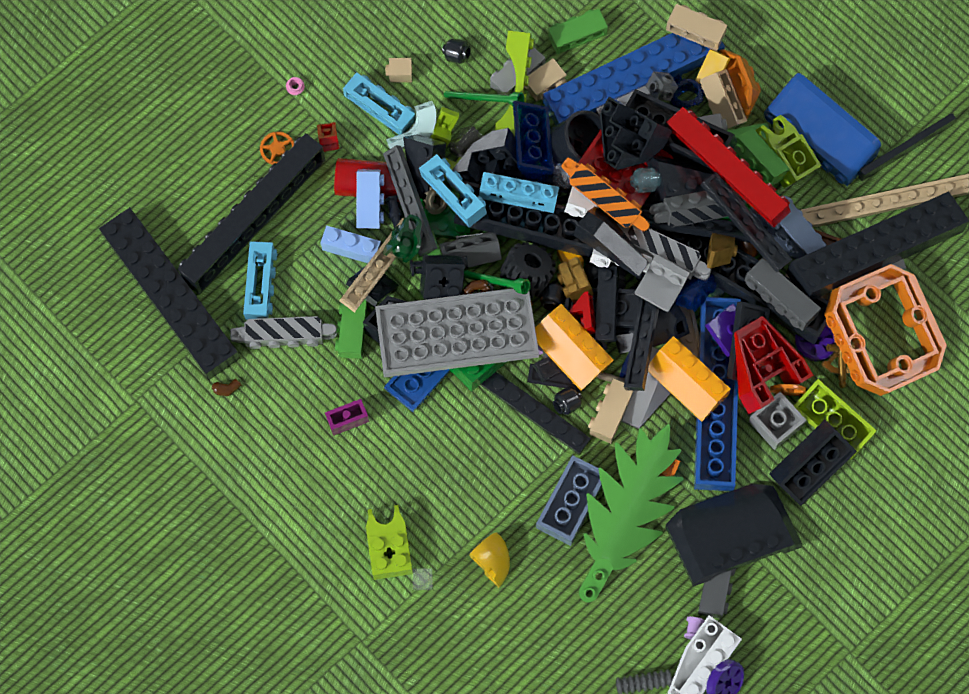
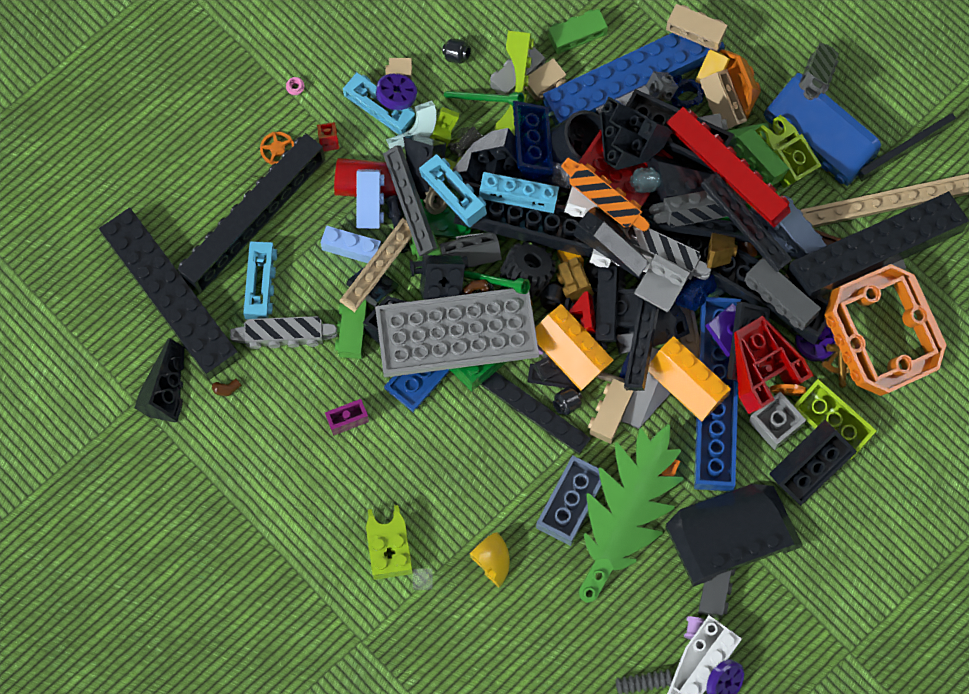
(162, 389): none -> black wedge
(396, 100): none -> dark purple wheel
(405, 241): dark green piece -> none
(819, 71): none -> dark grey hinge

